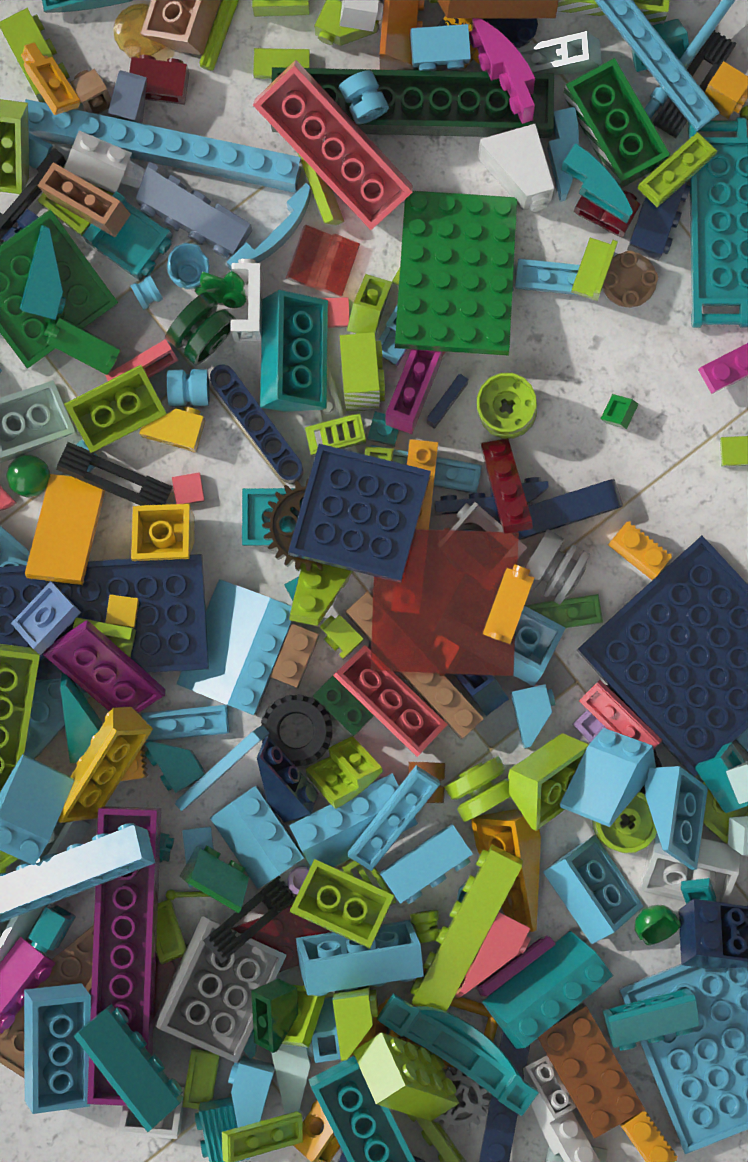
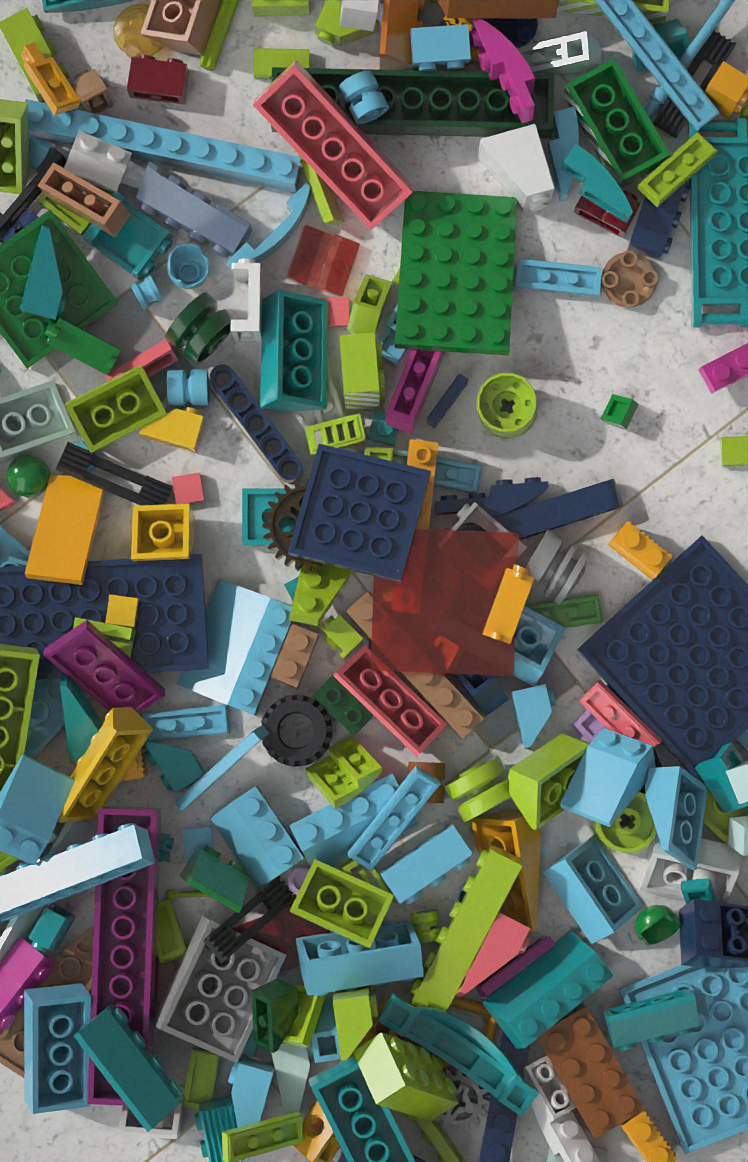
(45, 618): medium blue plate -> none
(128, 97): sand blue slope -> none
(224, 290): green plate -> none
(284, 784): dark blue slope -> none
(506, 486): dark red plate -> none
(594, 268): lime panel -> none

